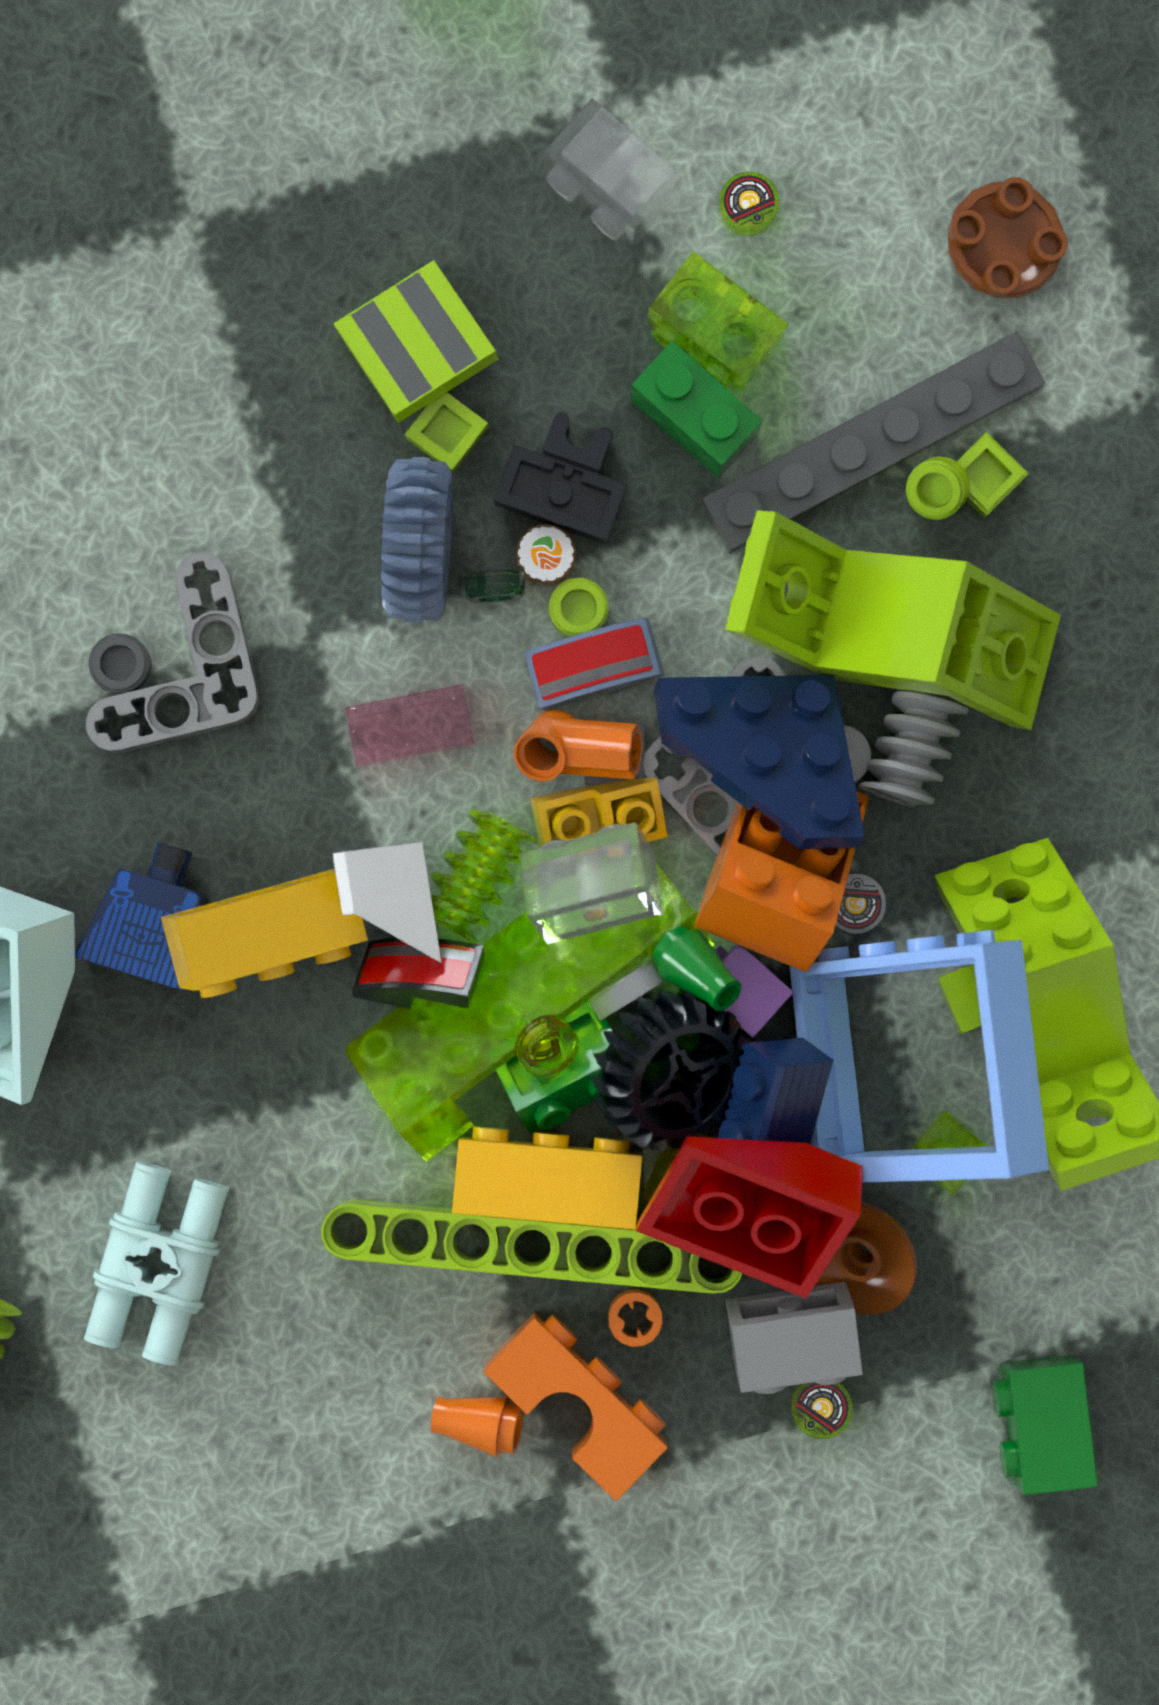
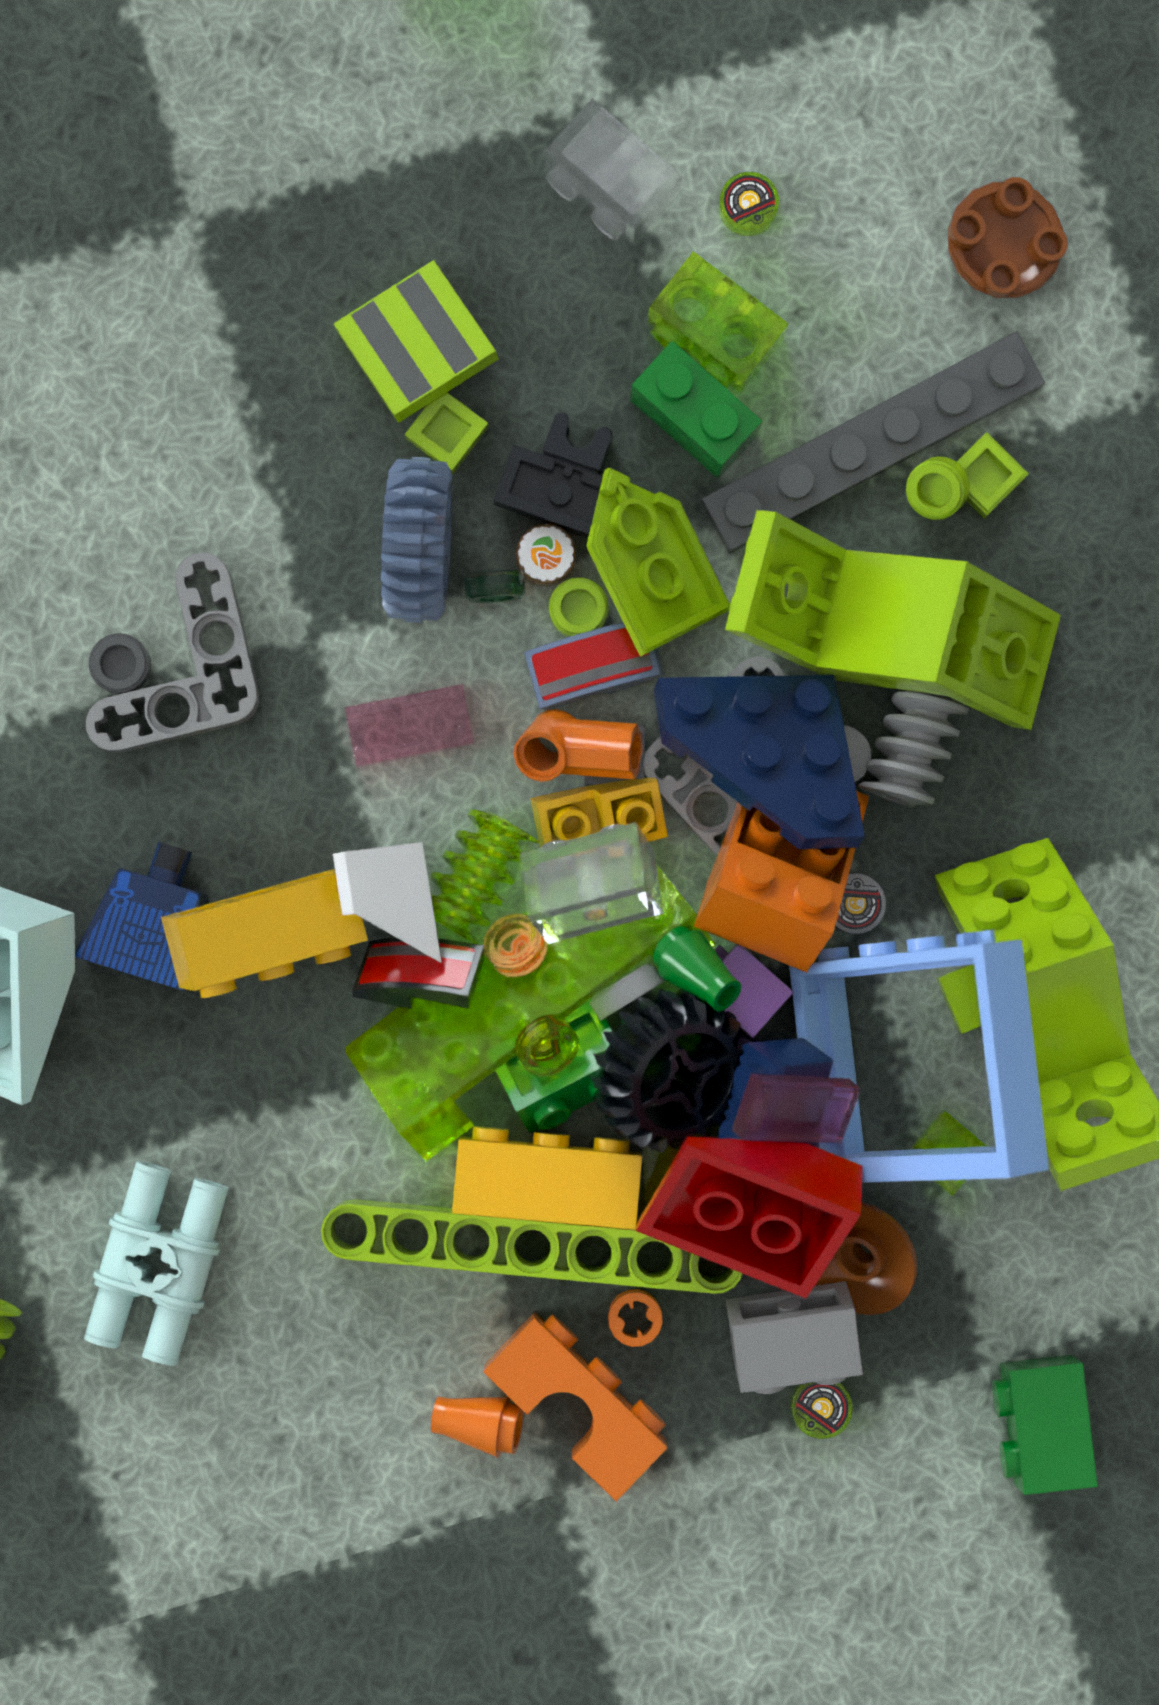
(514, 946): none -> clear orange tile
(652, 563): none -> lime tile
(796, 1108): none -> clear pink tile

